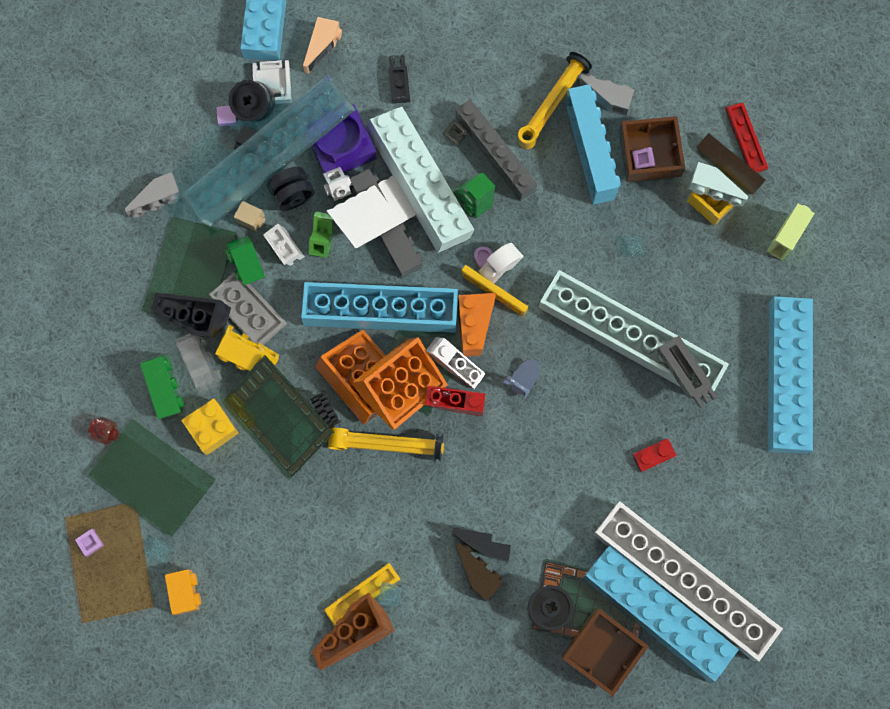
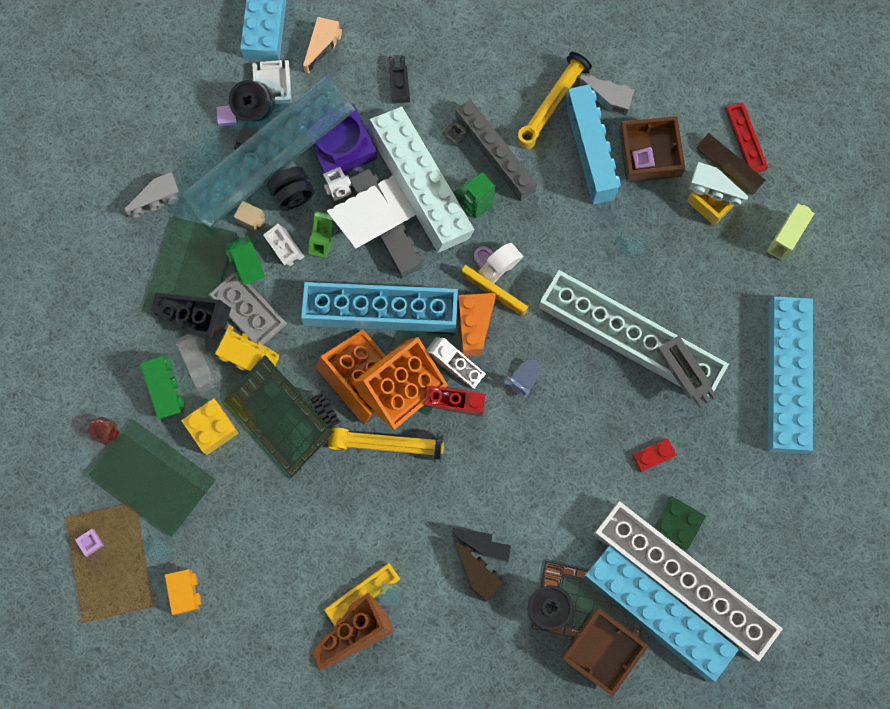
(679, 523): none -> dark green plate

